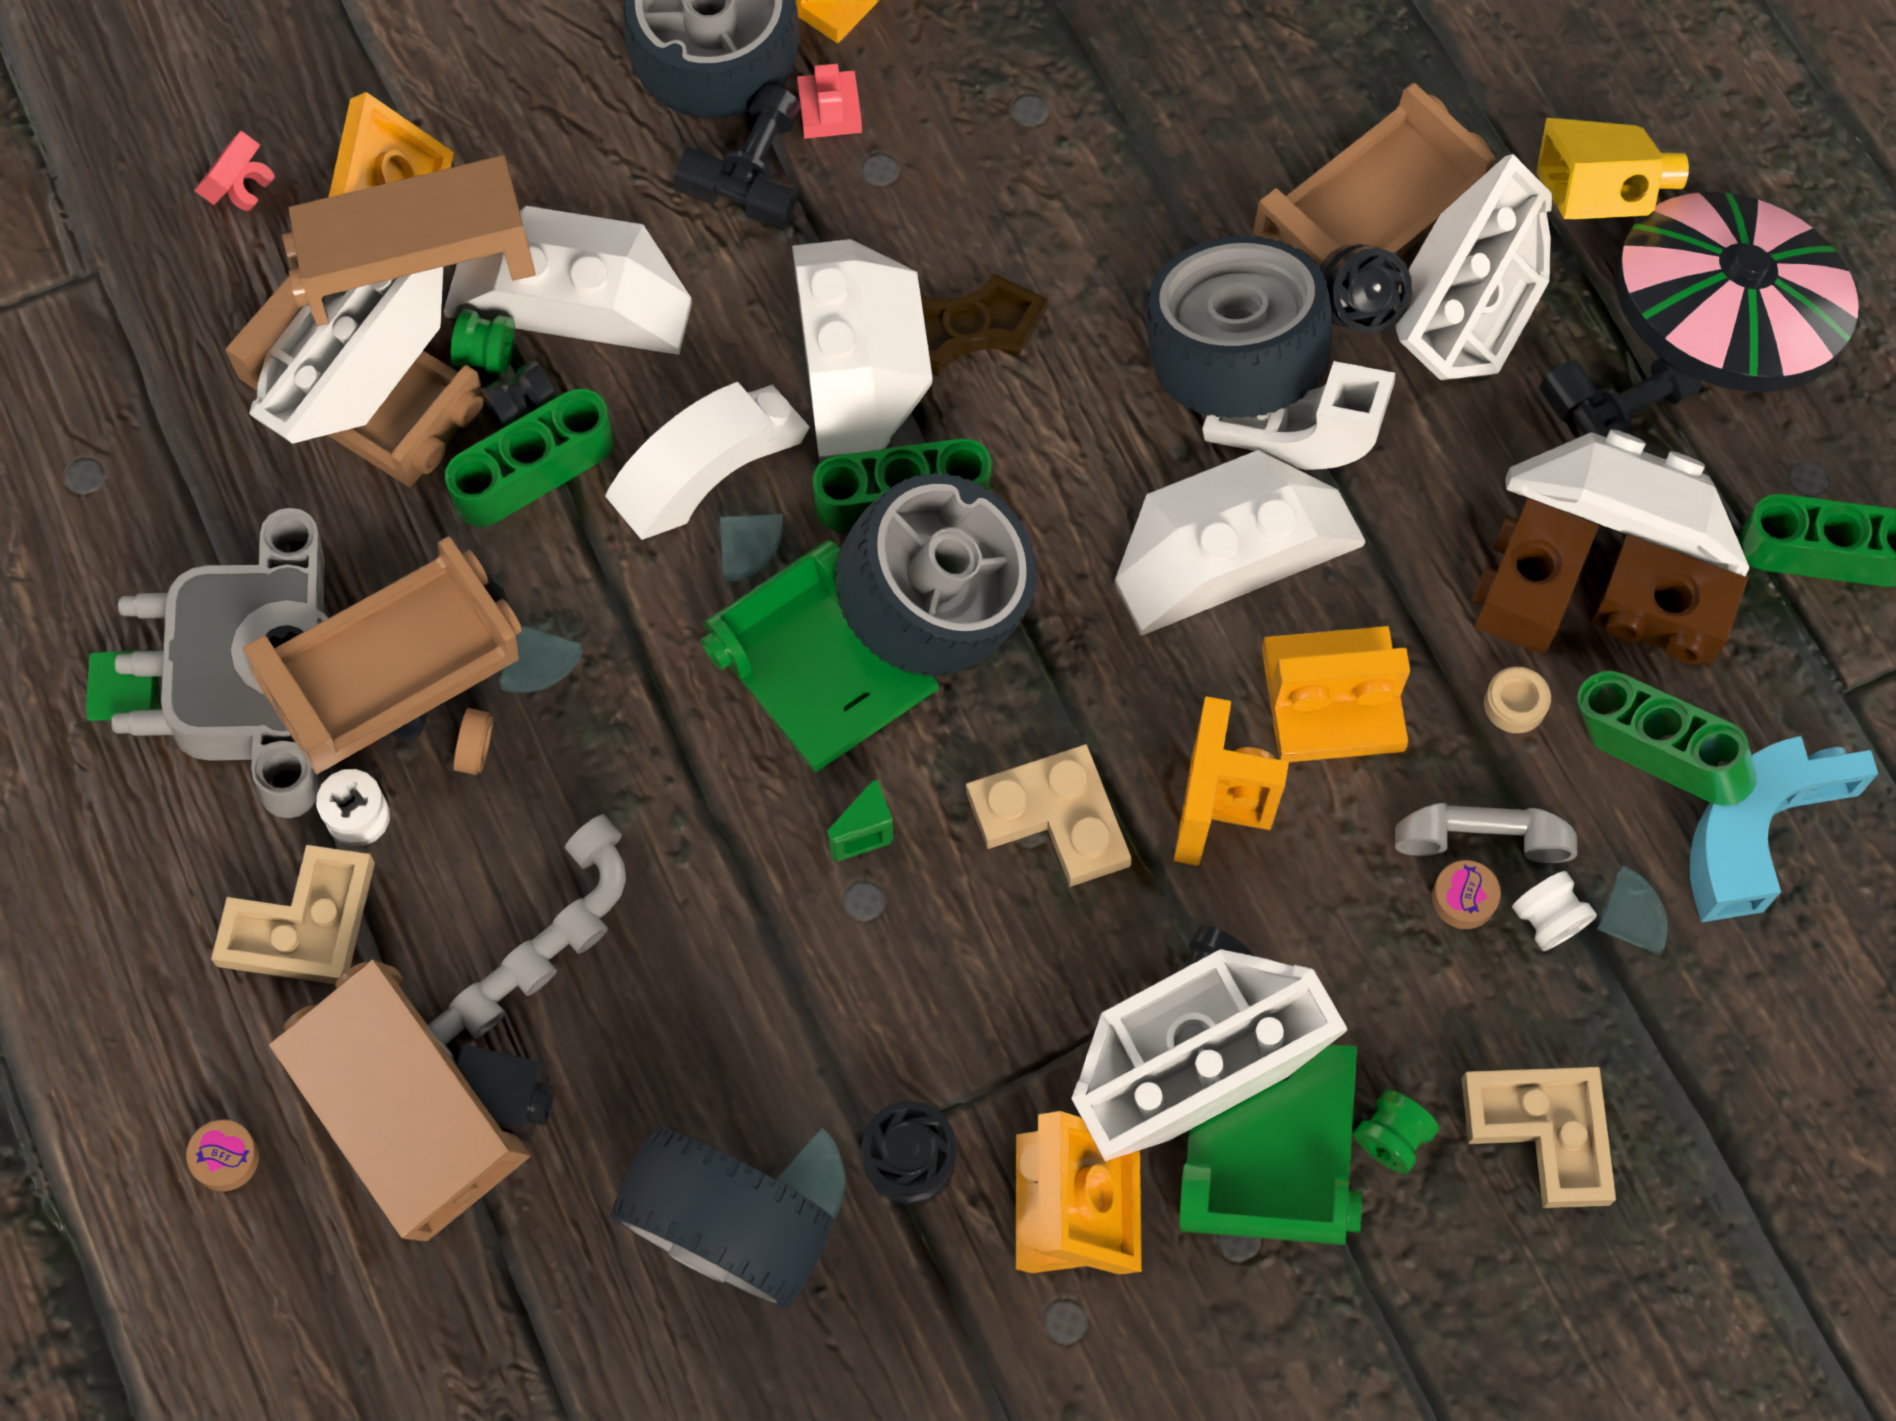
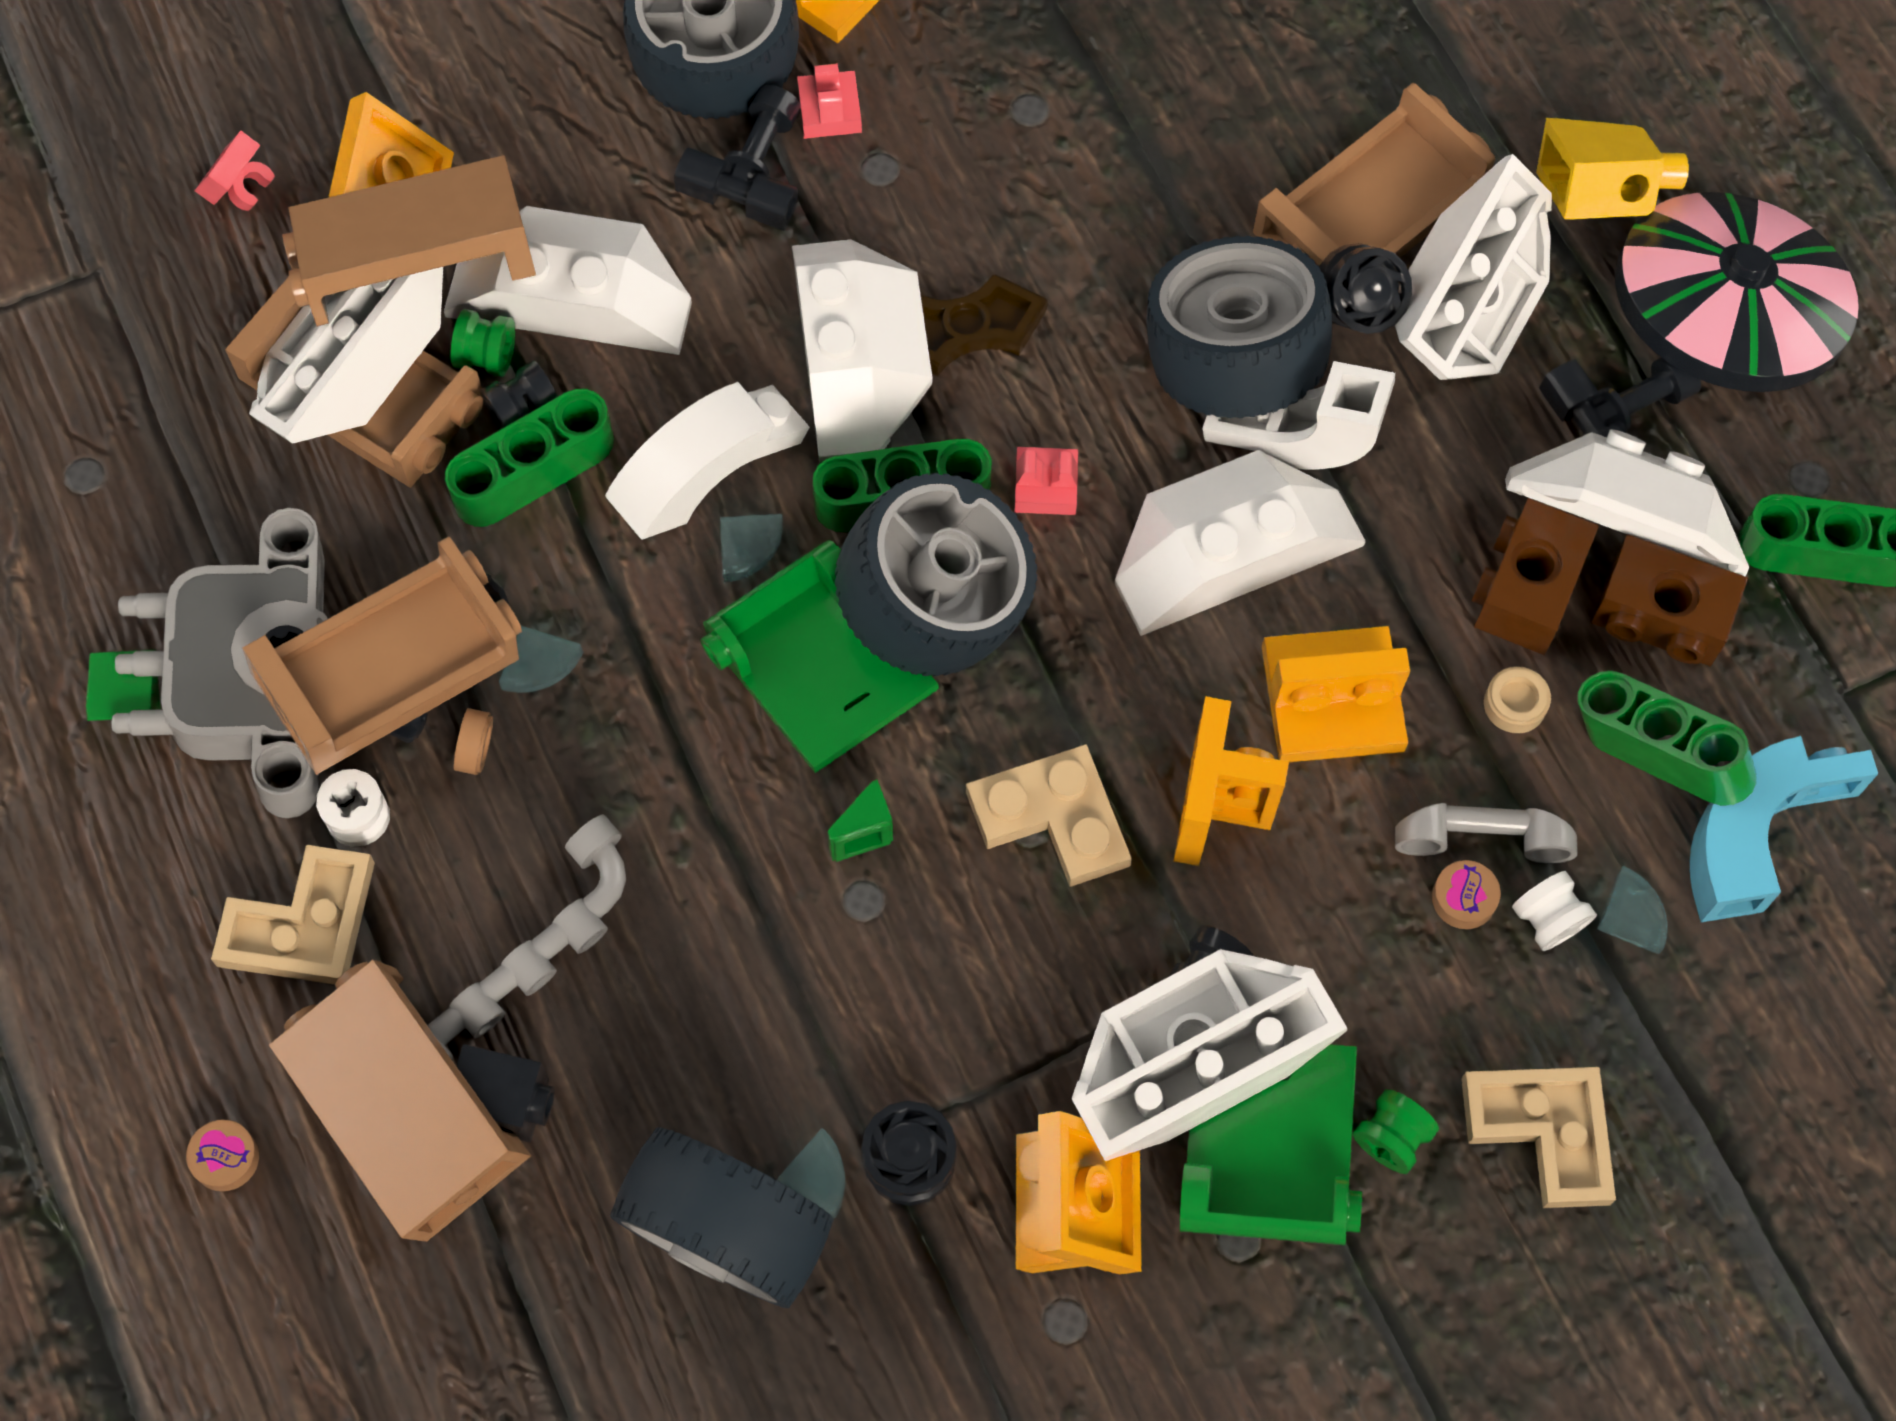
(1046, 480): none -> coral tile

